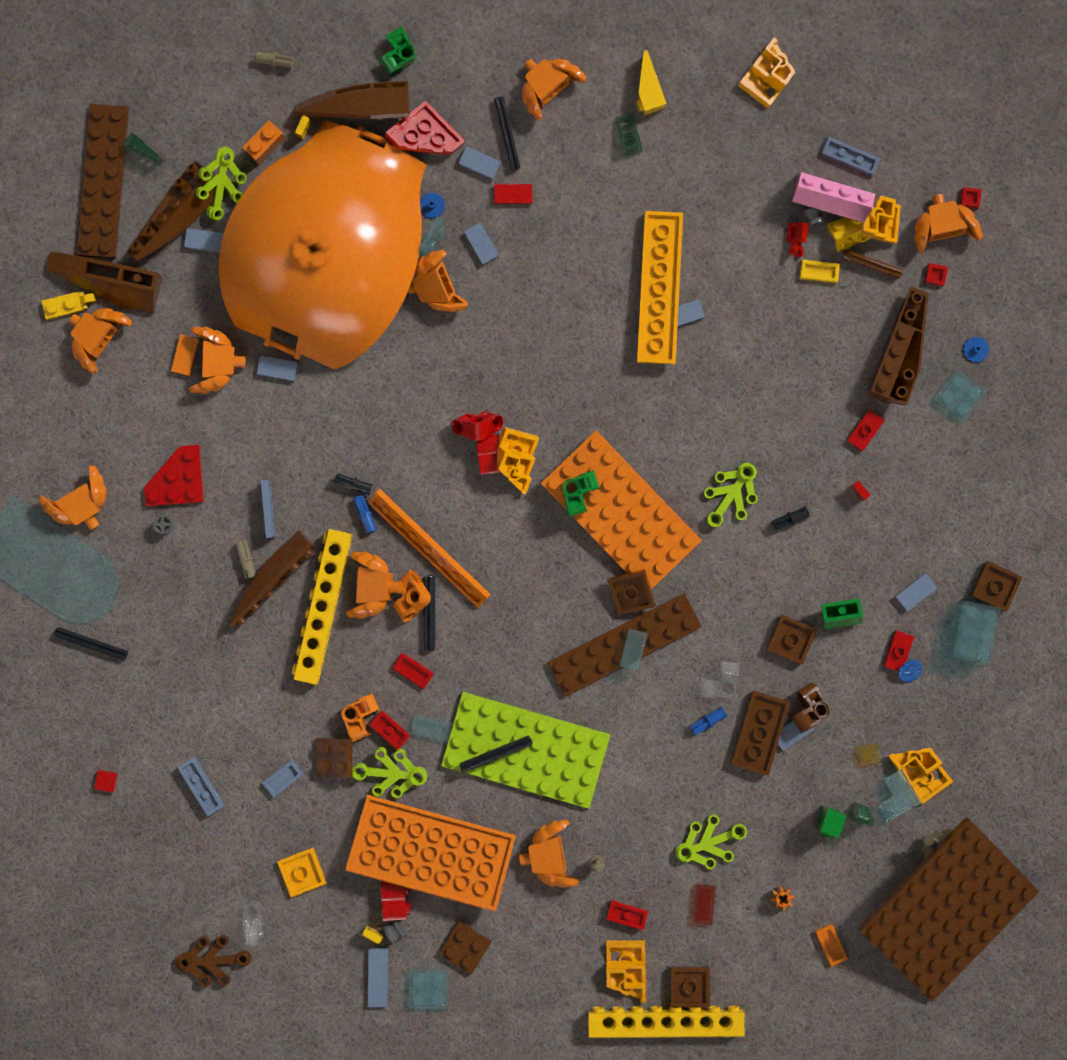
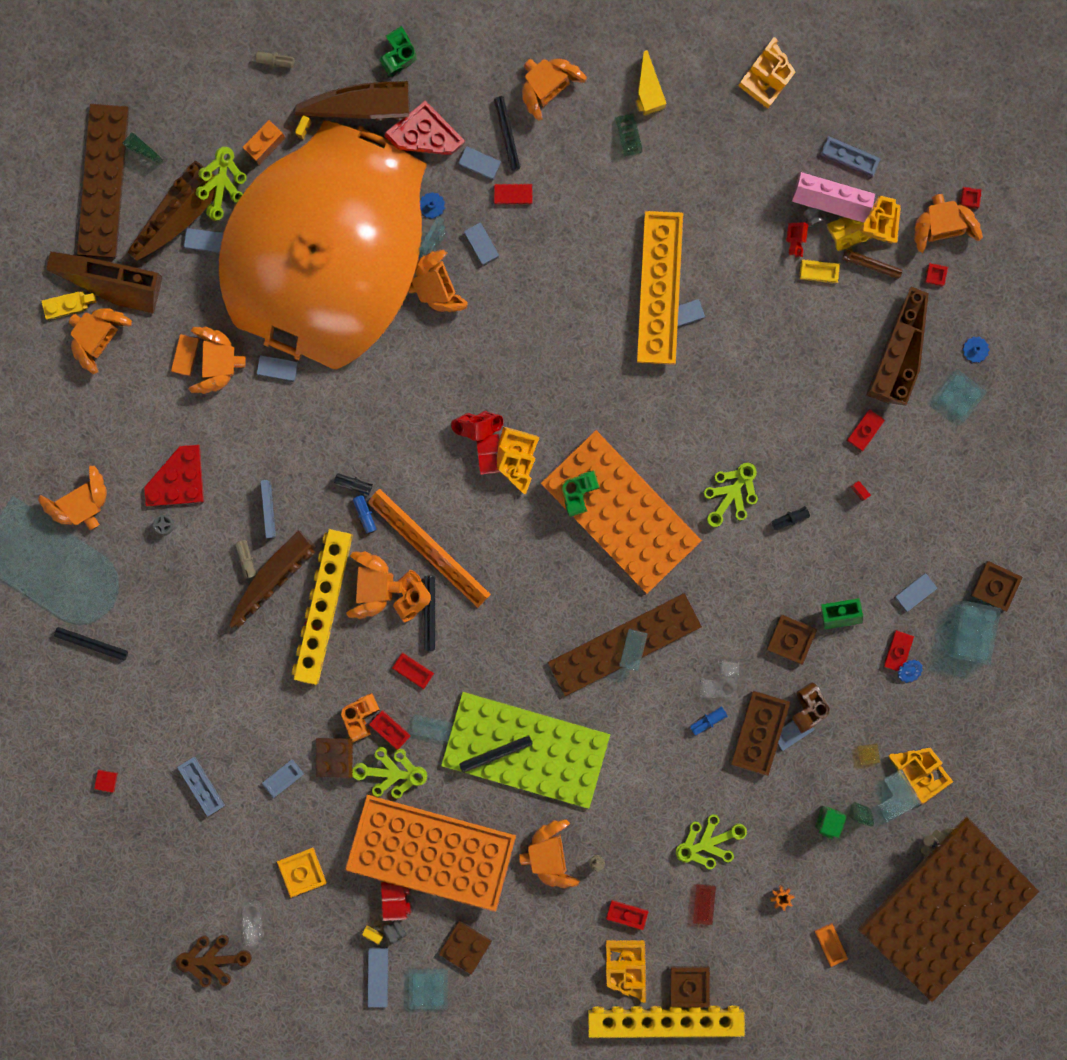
(631, 592): reddish brown plate -> none

